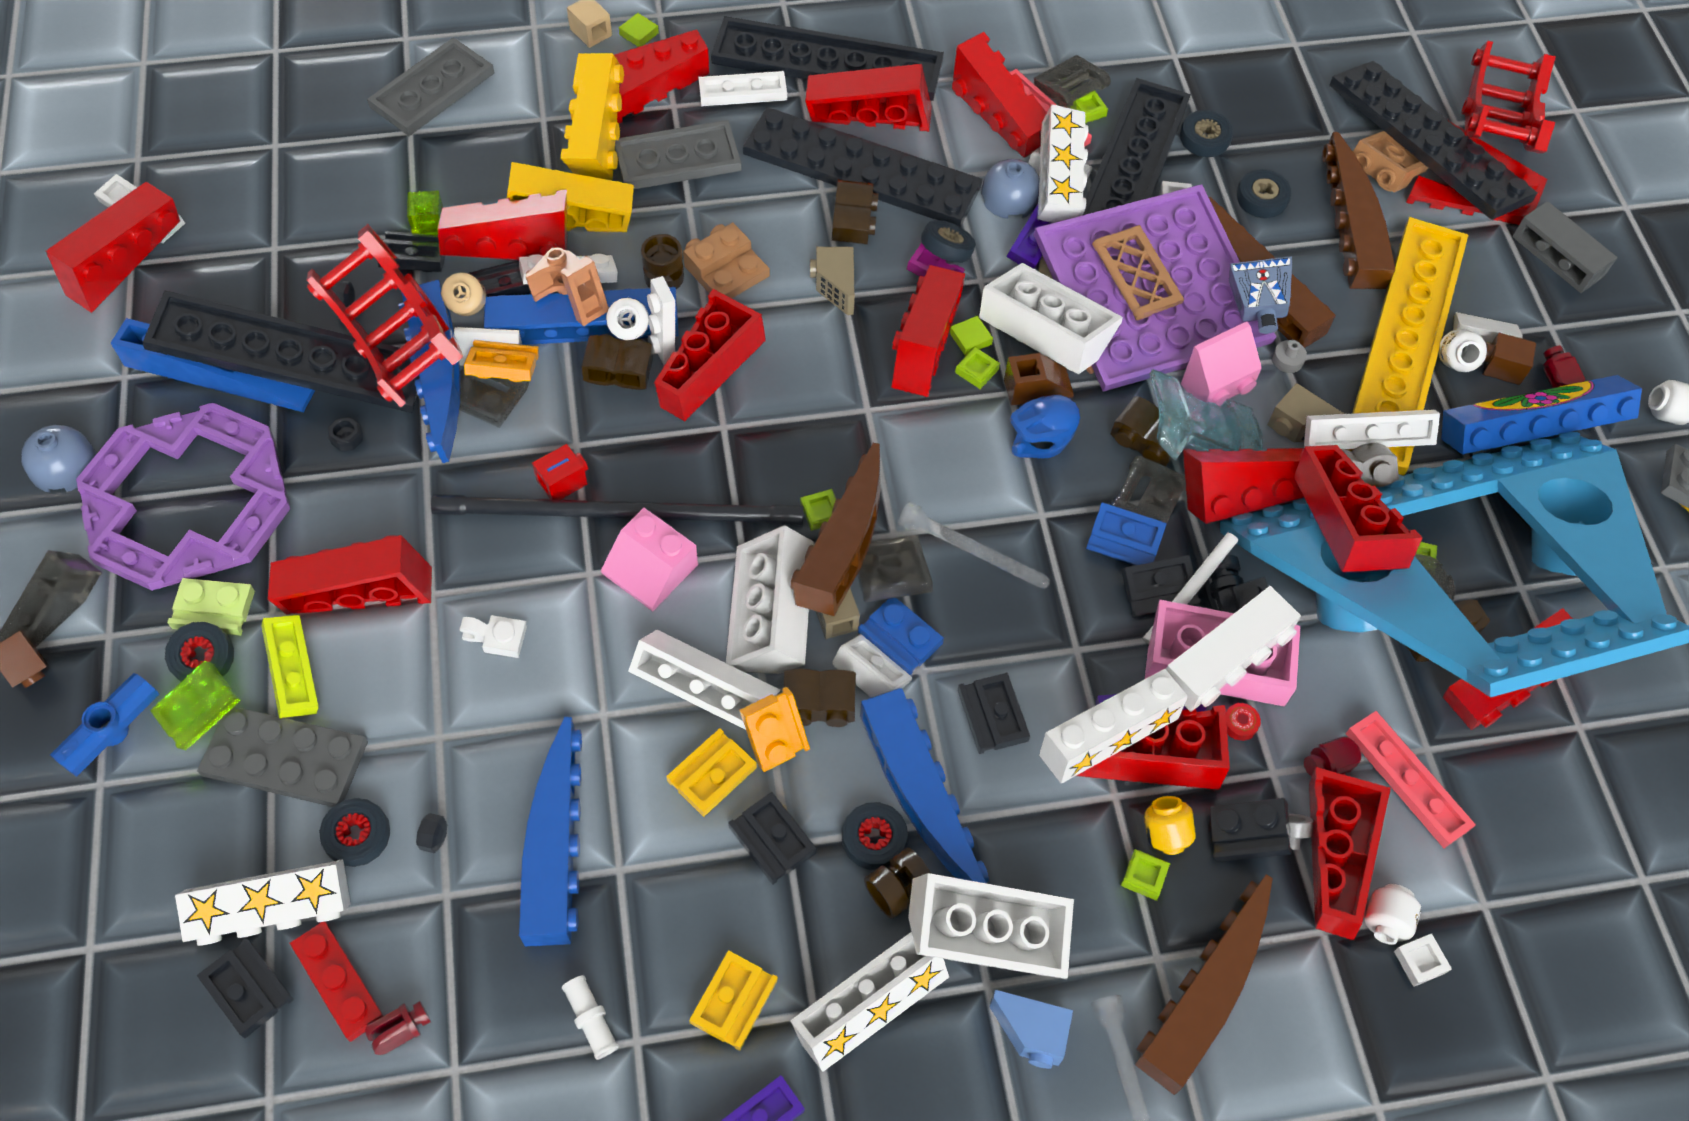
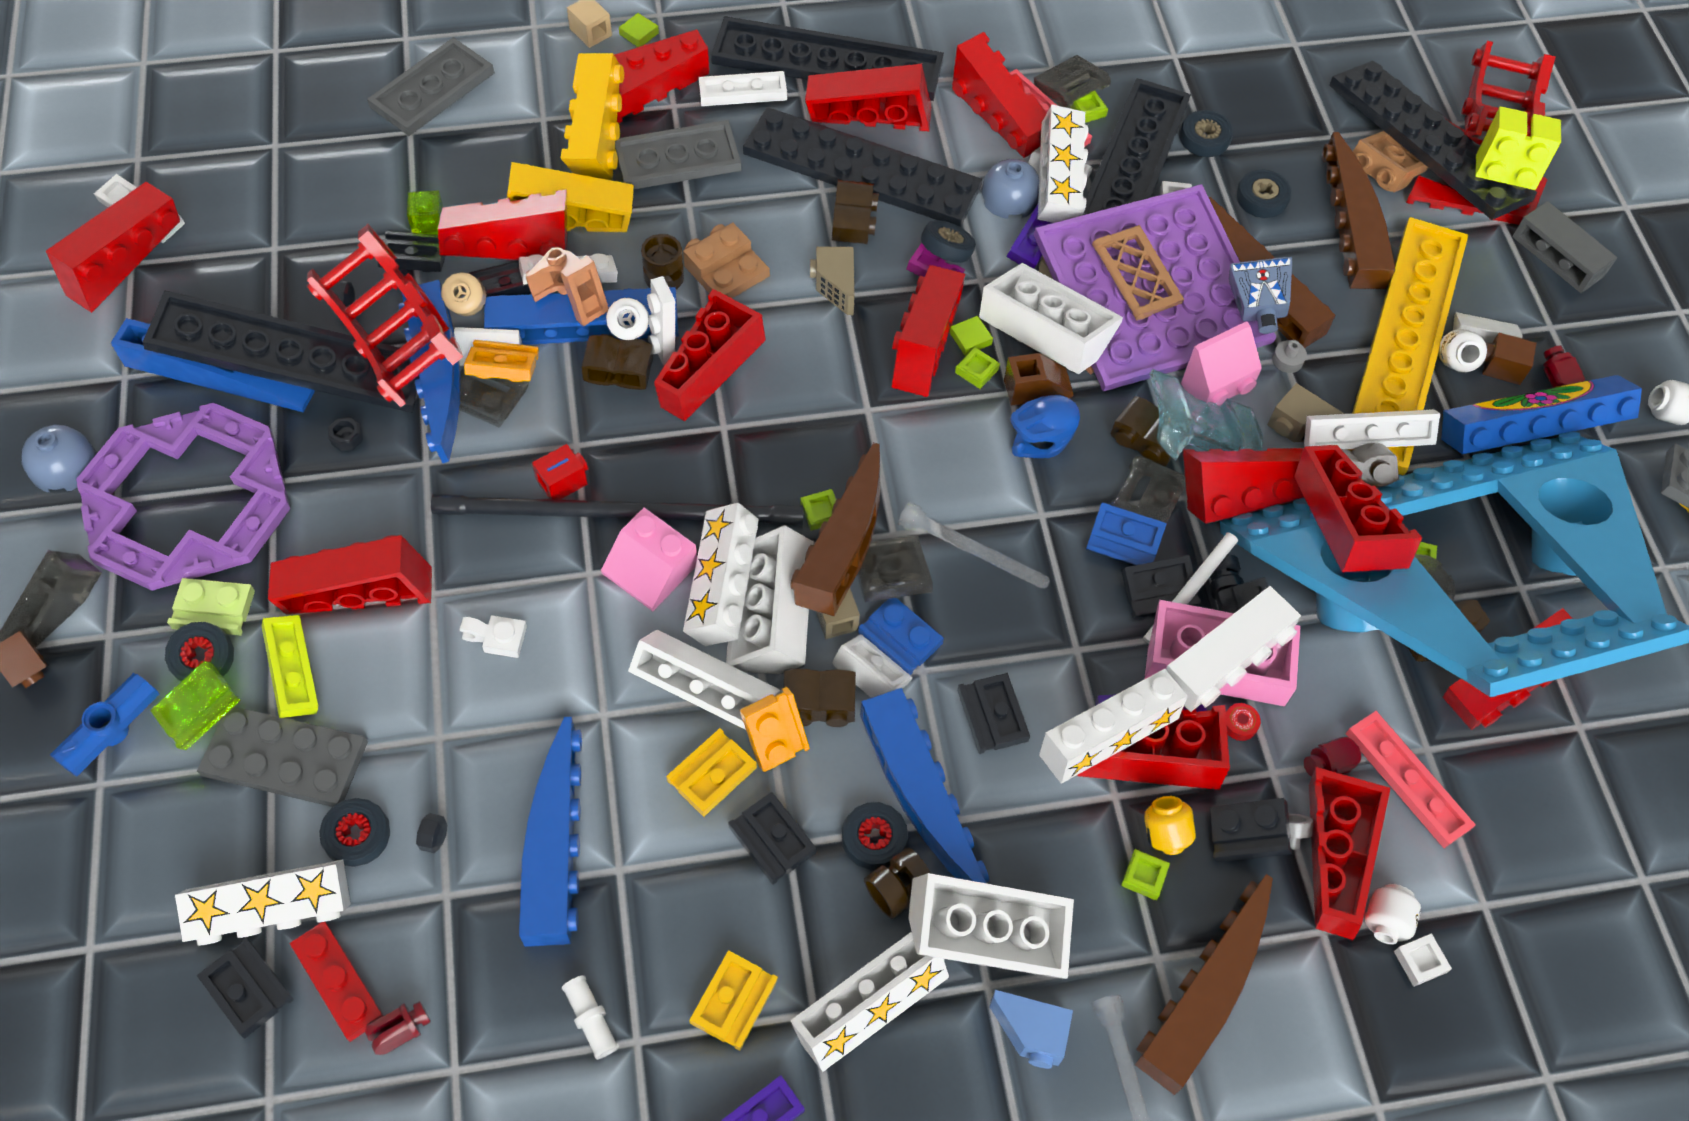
(721, 575): none -> white brick
(1511, 155): none -> neon yellow piece

